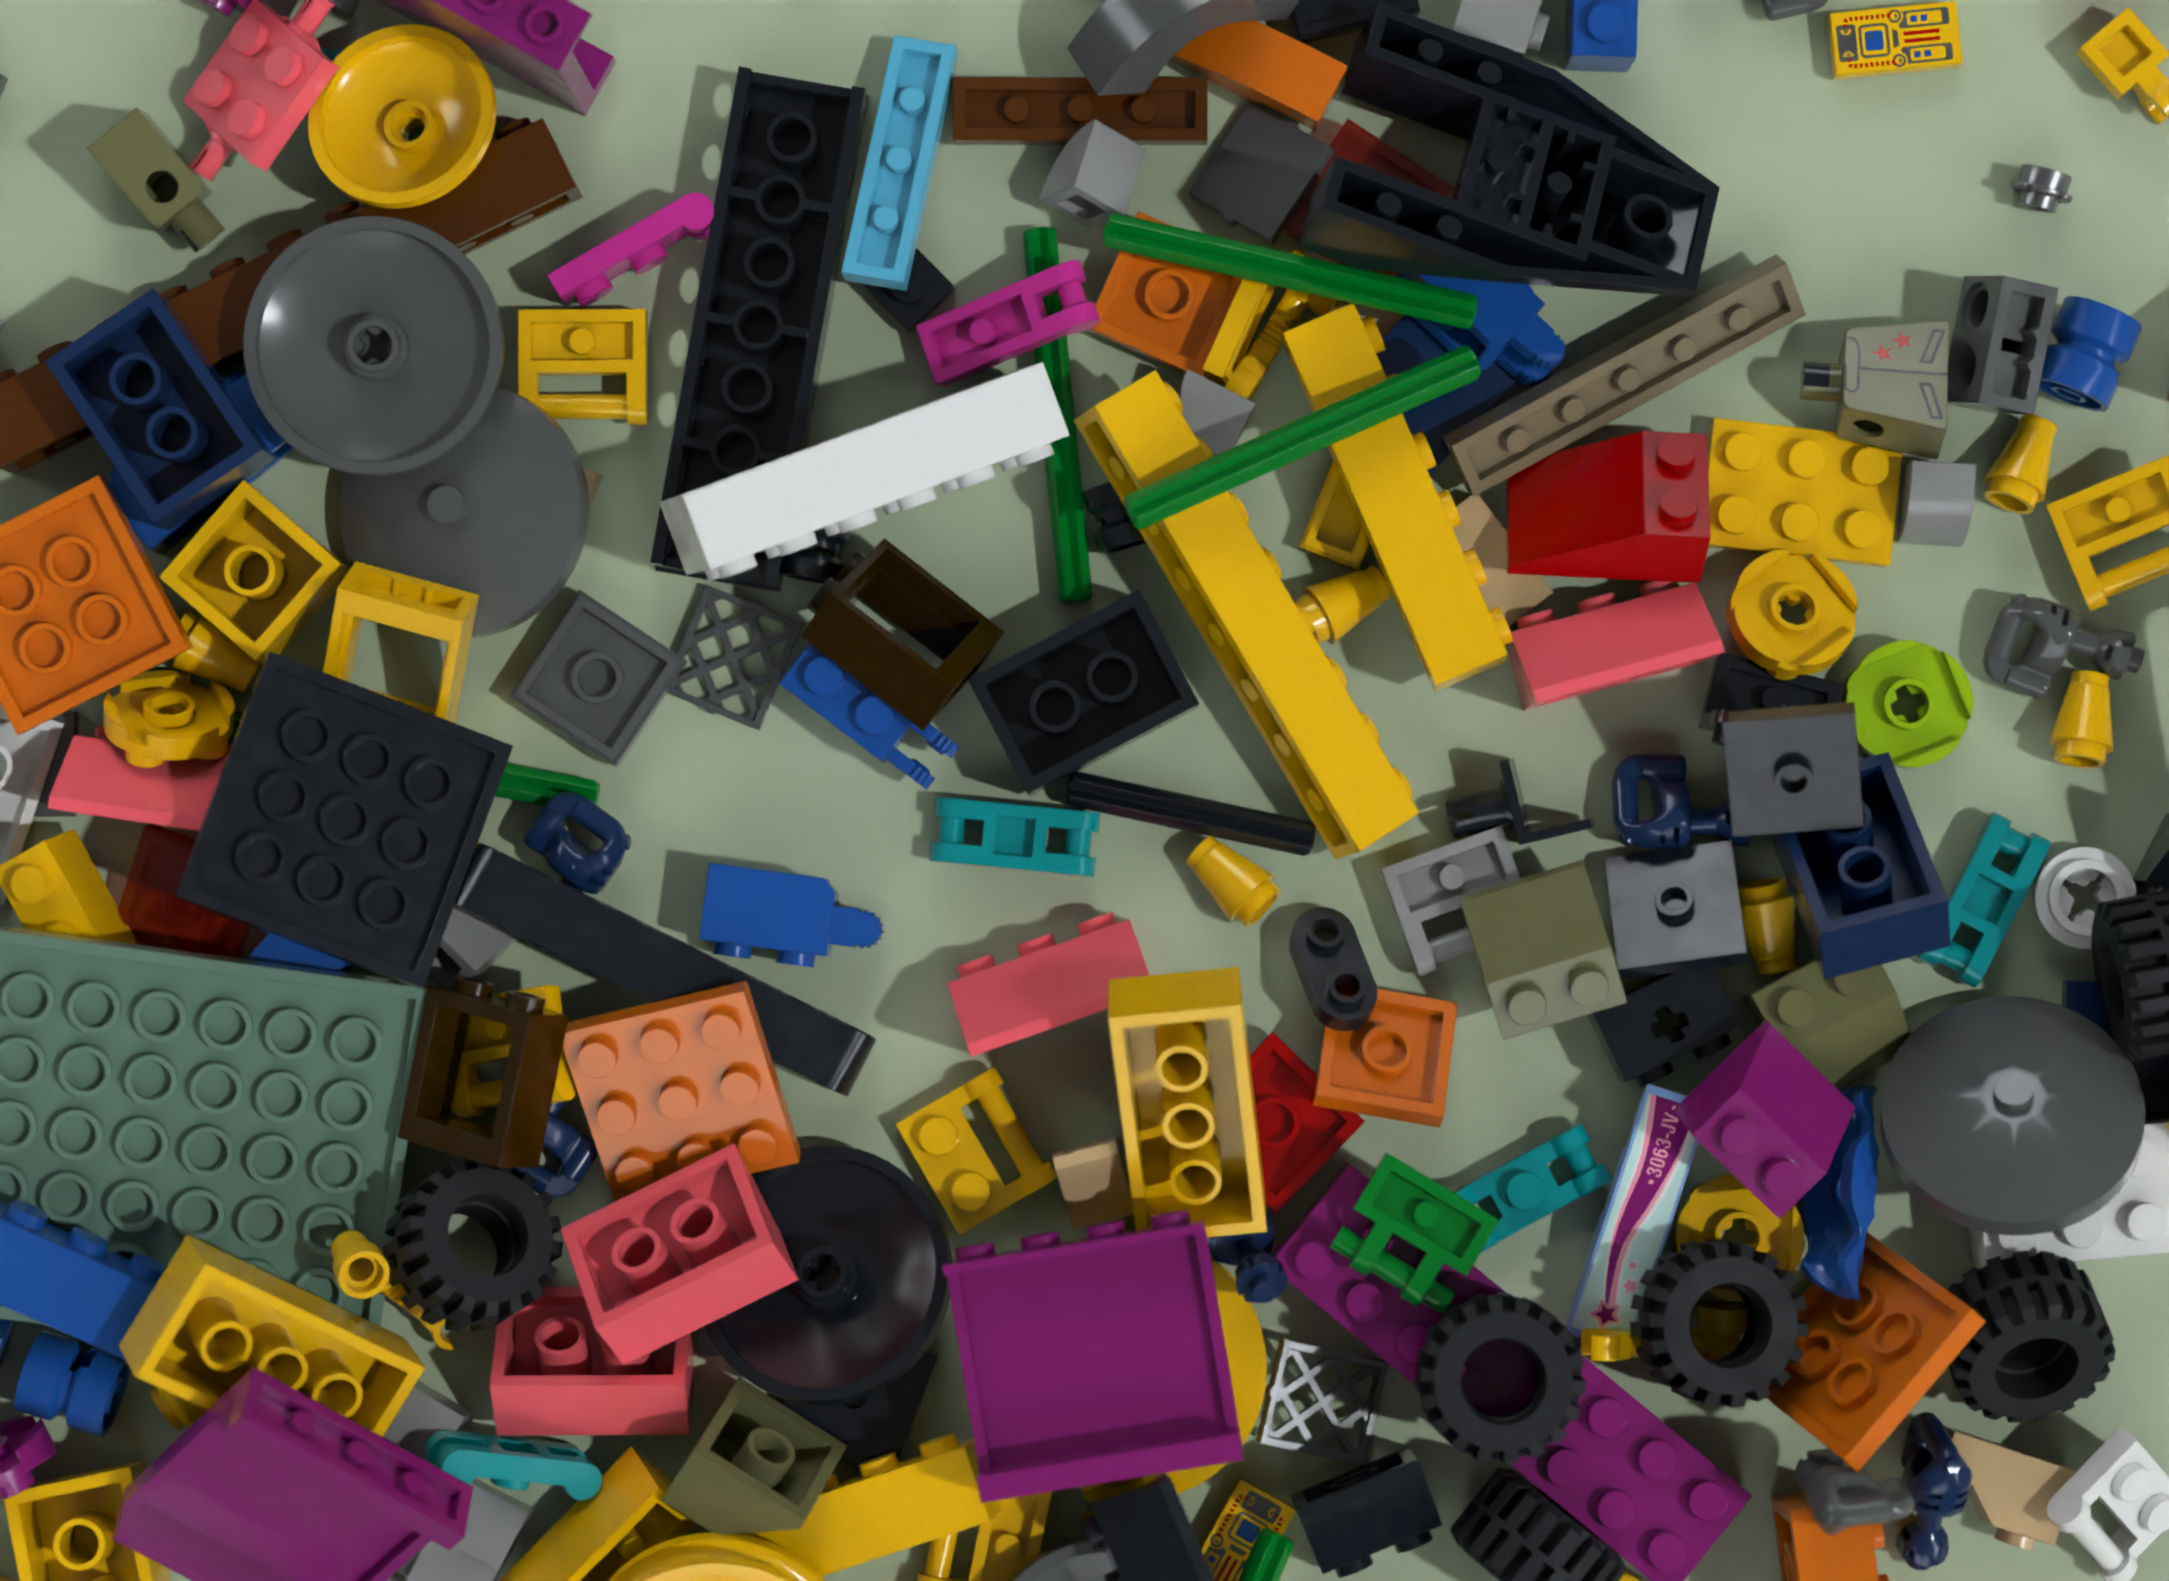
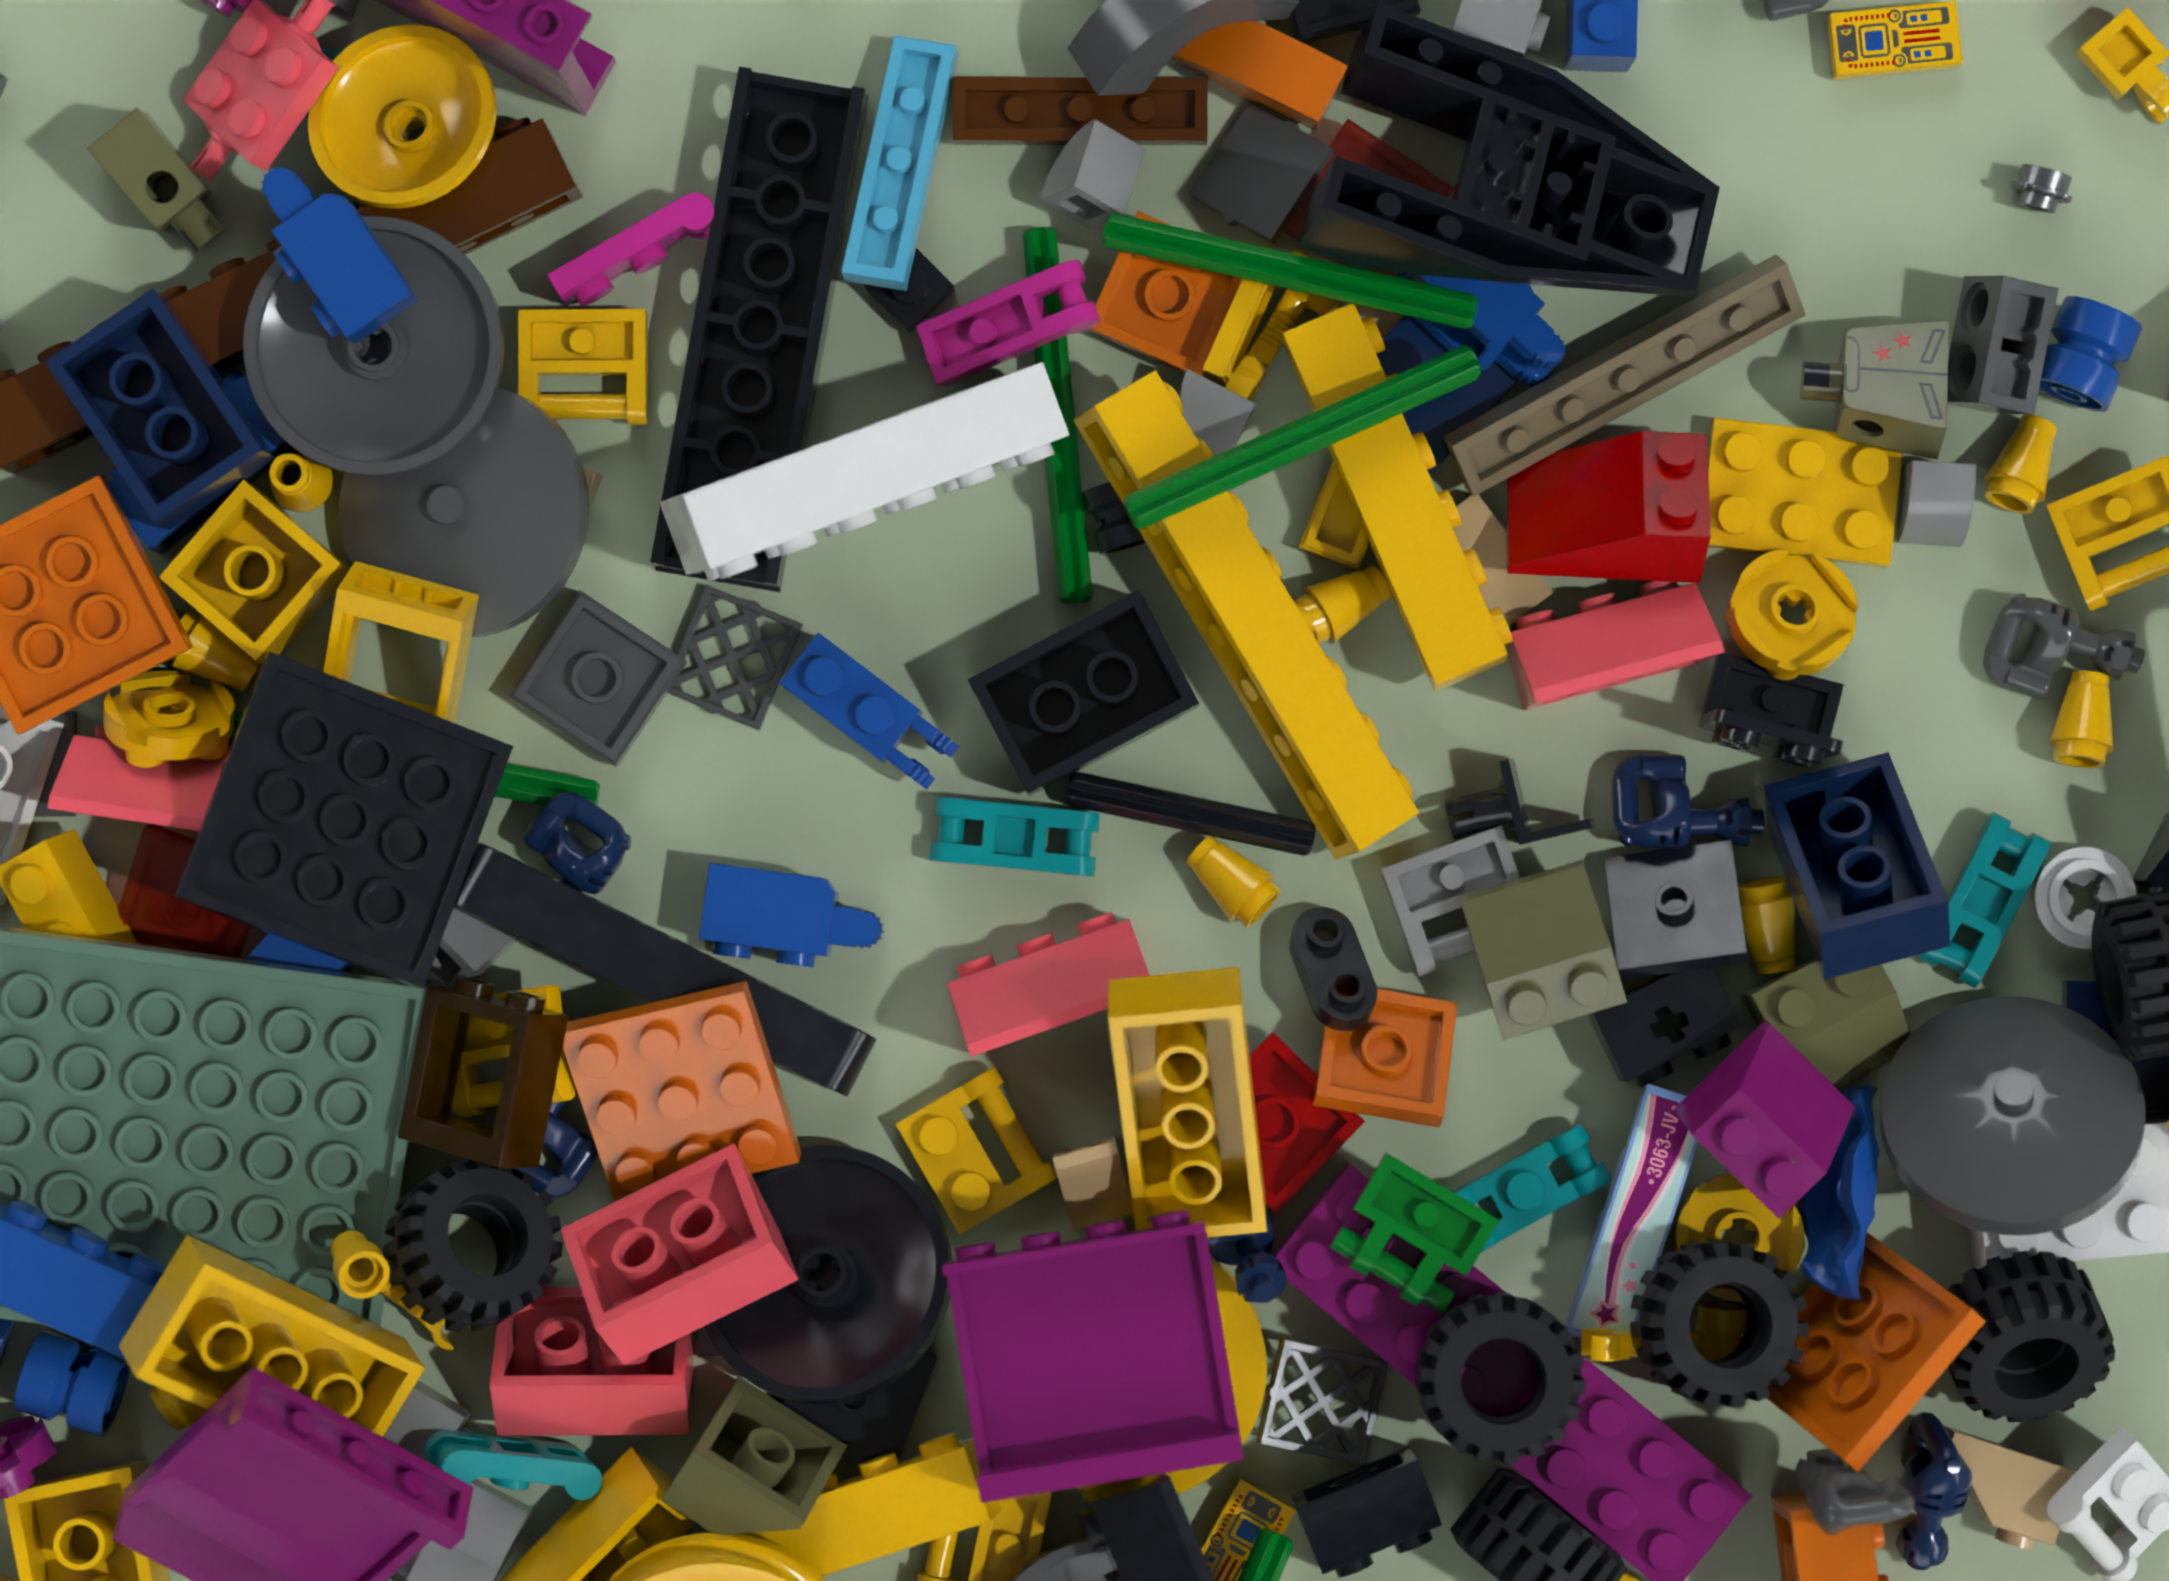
(309, 491): none -> yellow cone
(337, 257): none -> blue hinge
(817, 566): black wheel -> none
(920, 608): dark brown window -> none
(1793, 769): black plate -> none
(1923, 671): lime plate -> none

